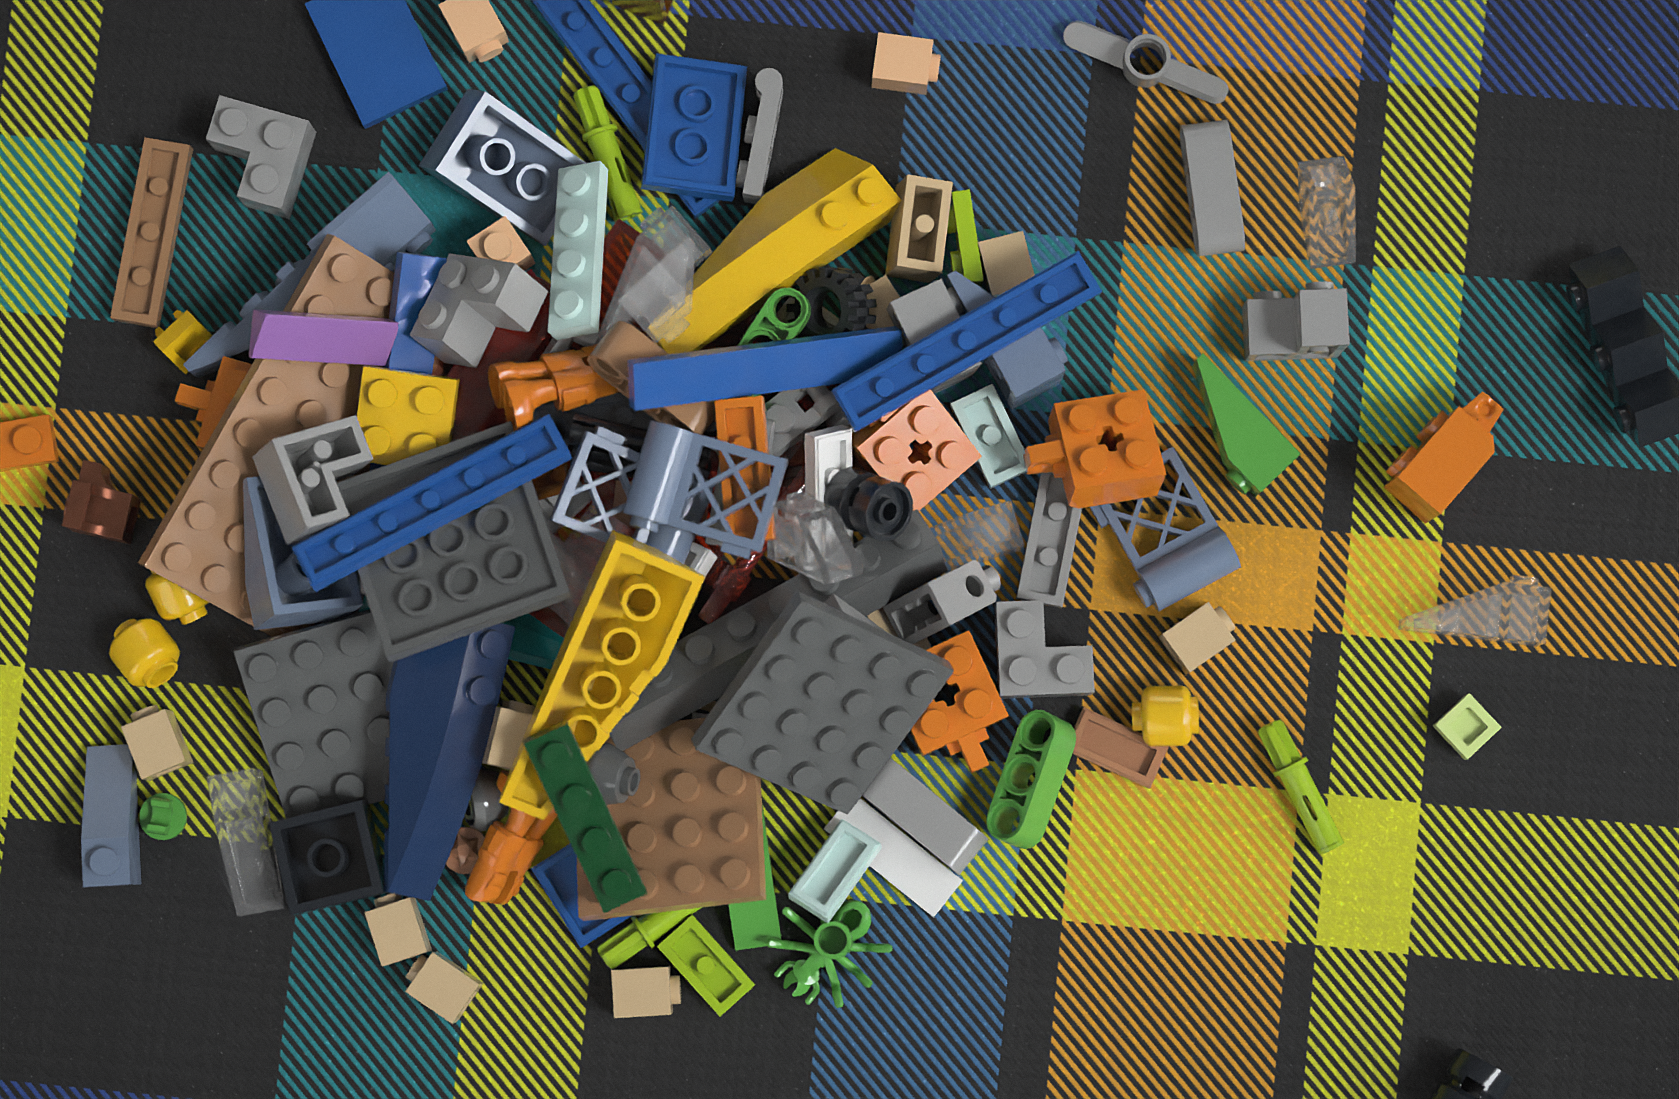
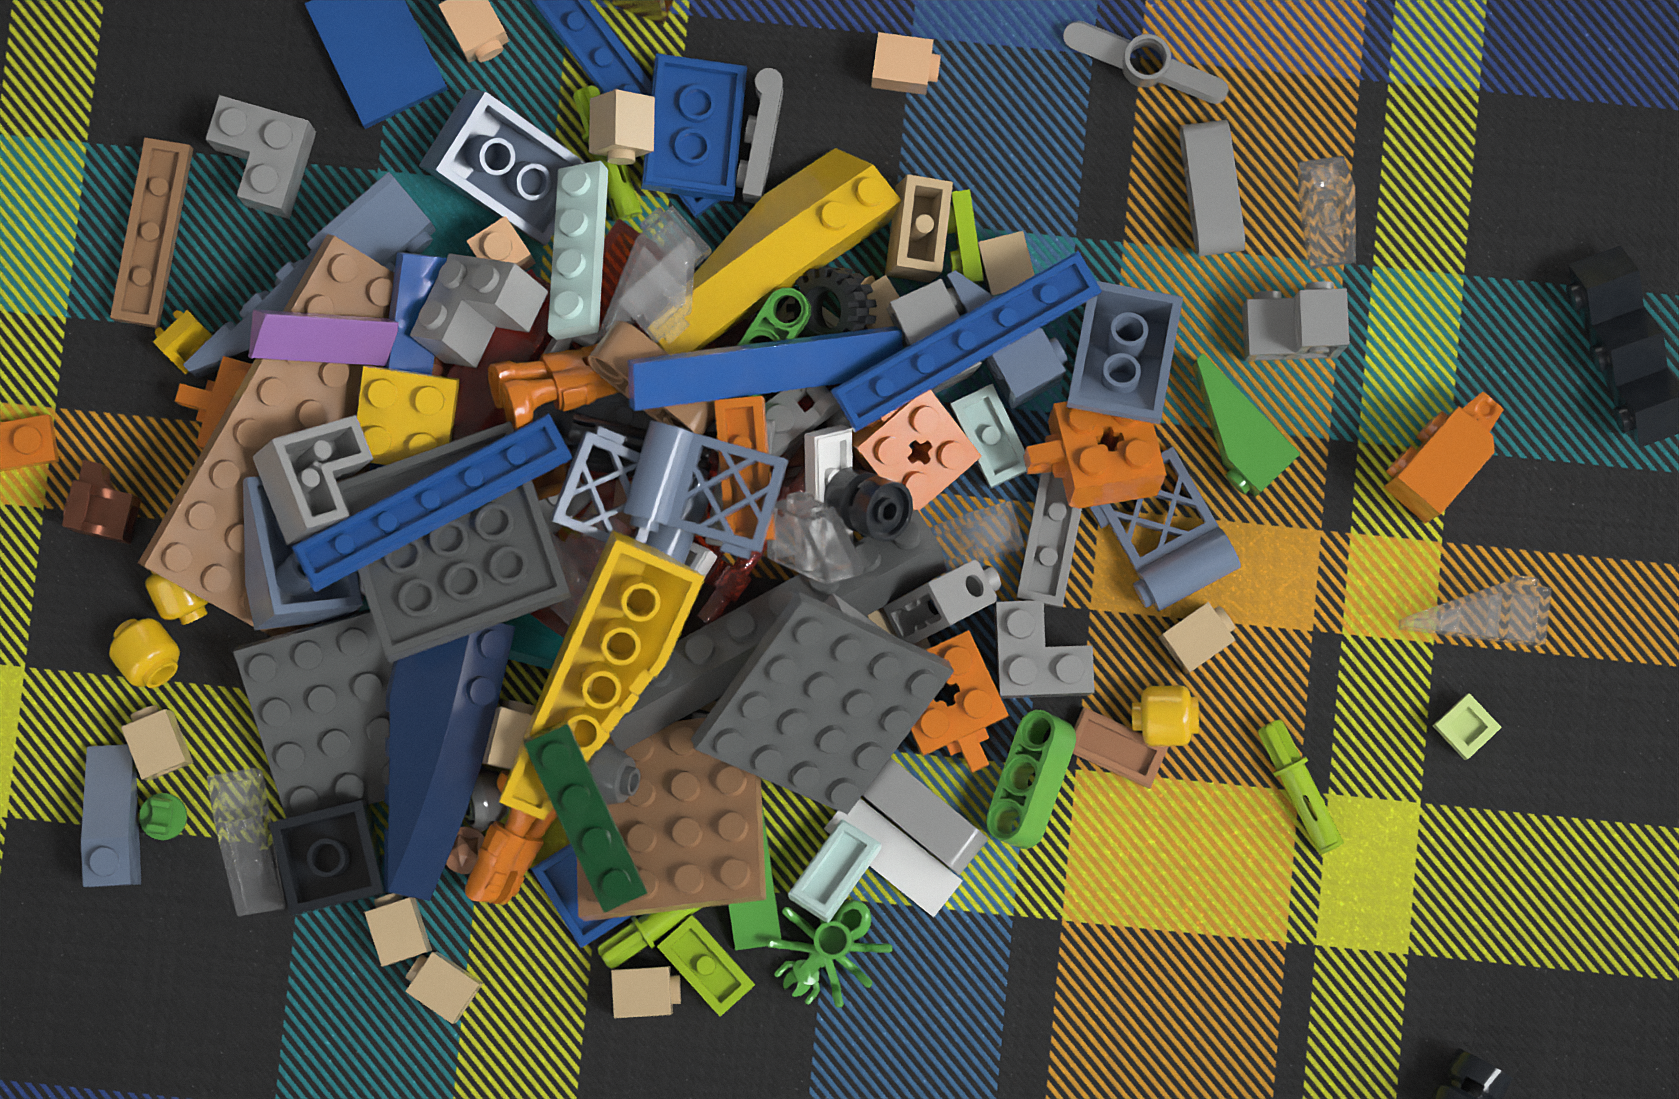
(621, 126): none -> tan brick
(1125, 353): none -> sand blue slope

